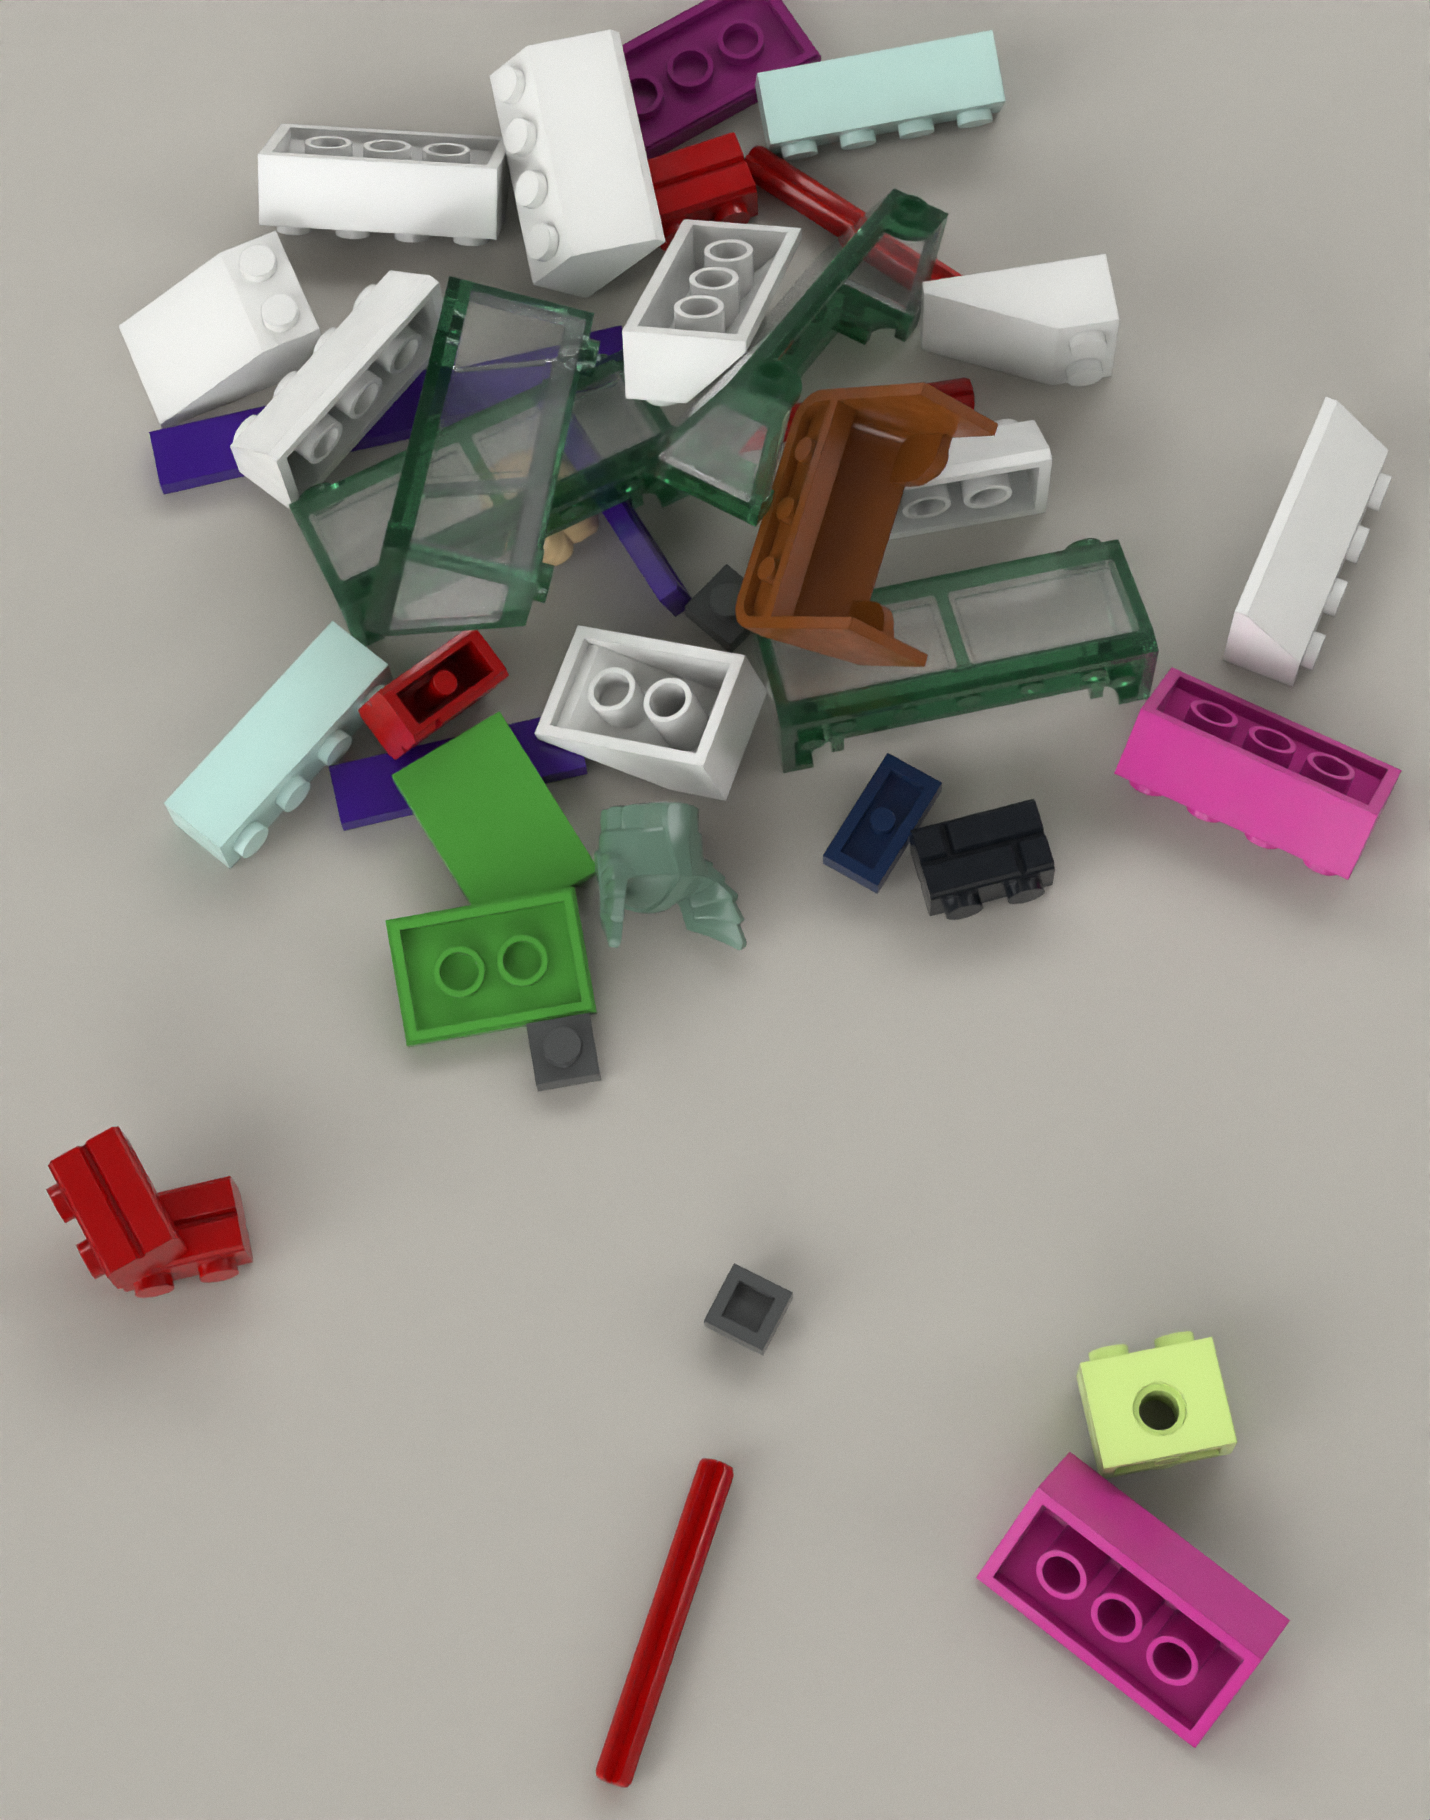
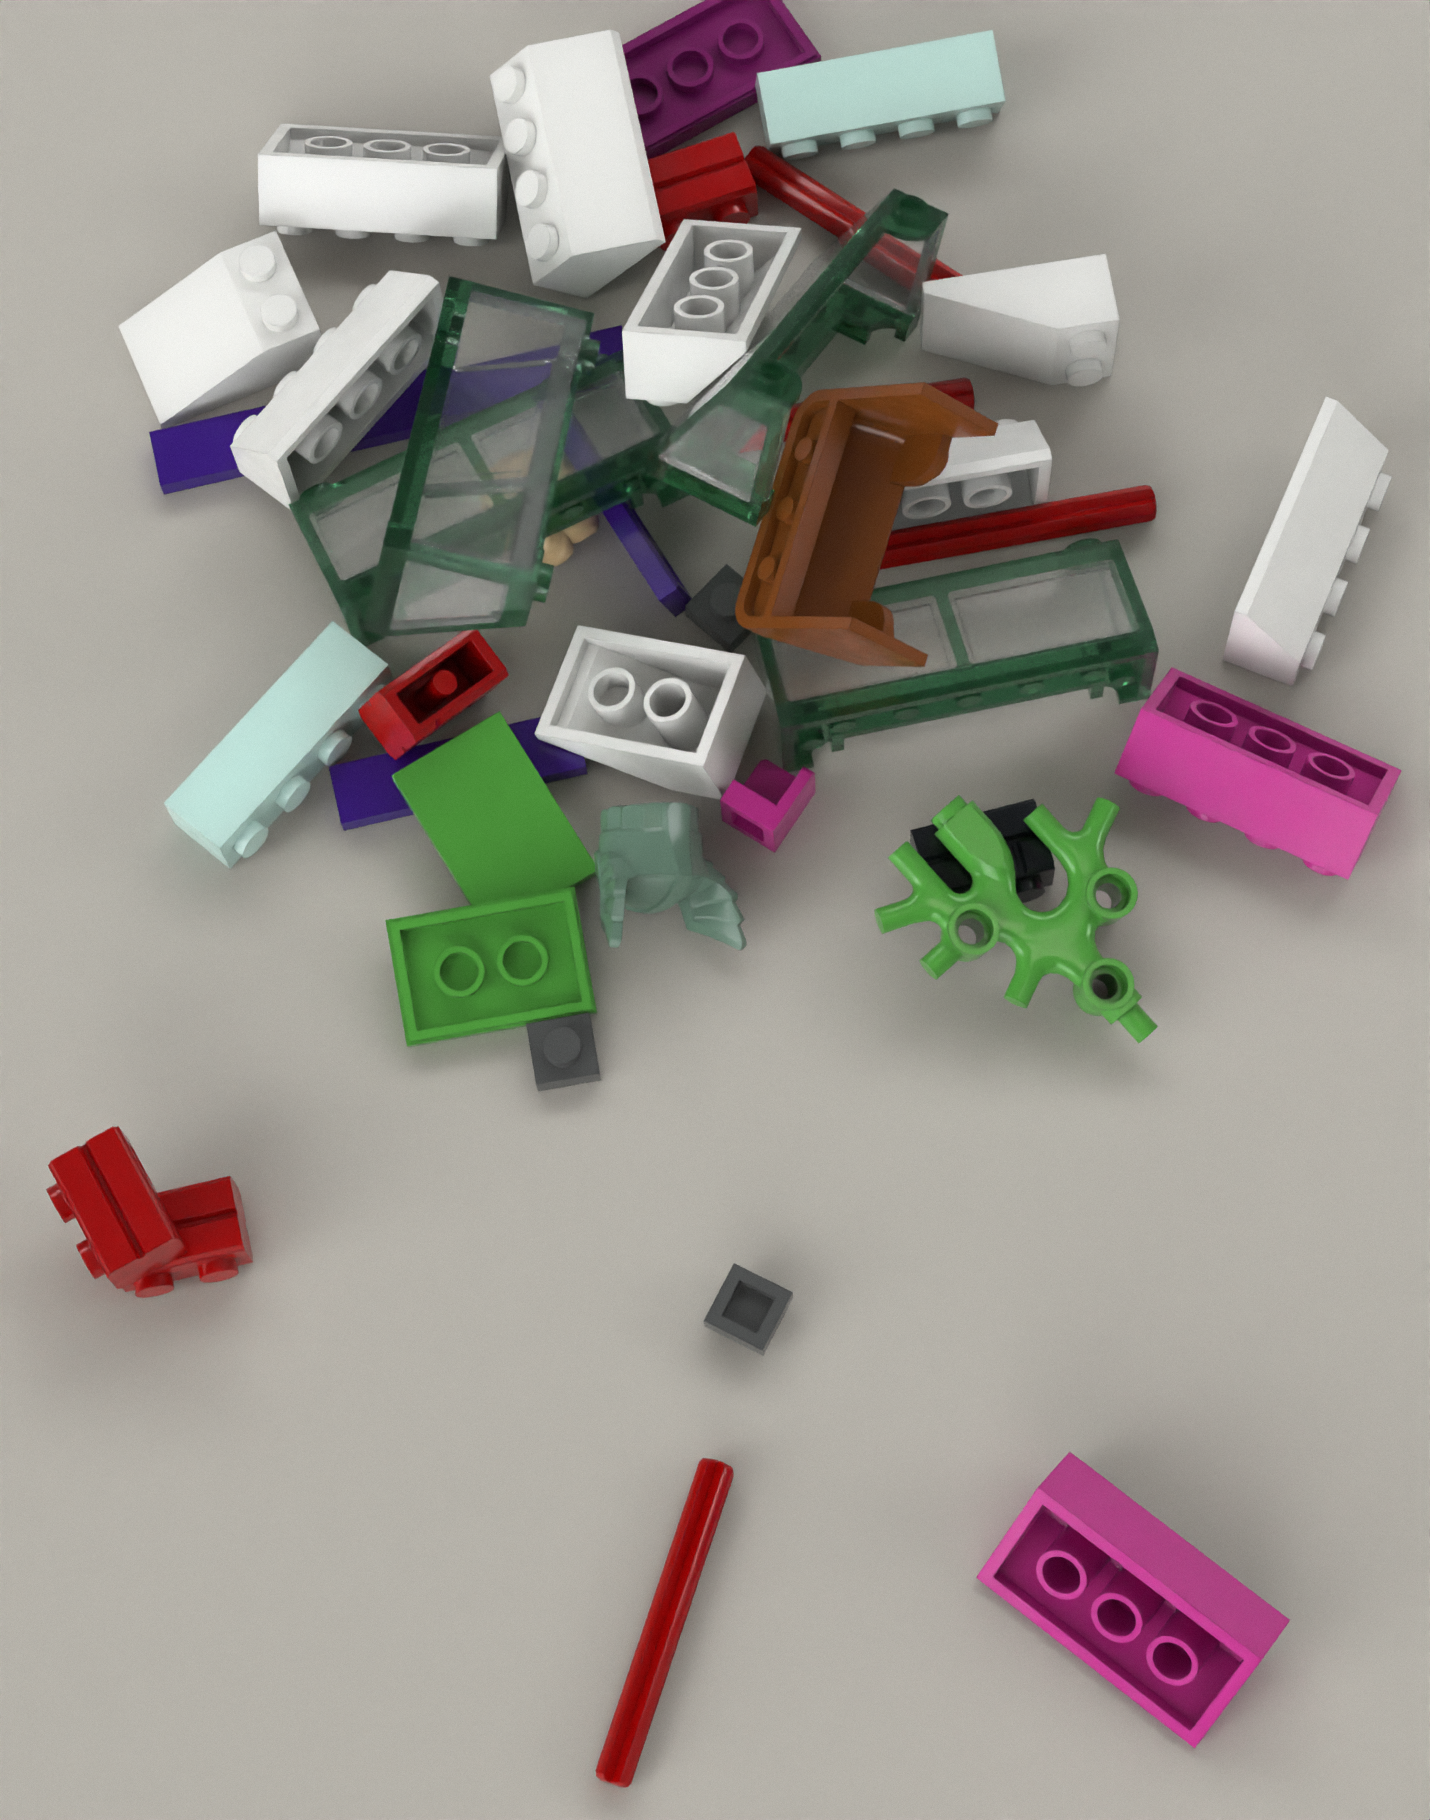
(767, 803): none -> dark pink panel
(881, 823): dark blue plate -> none
(1020, 526): none -> red axle
(1042, 941): none -> bright green plant
(1175, 1372): yellowish green brick -> none

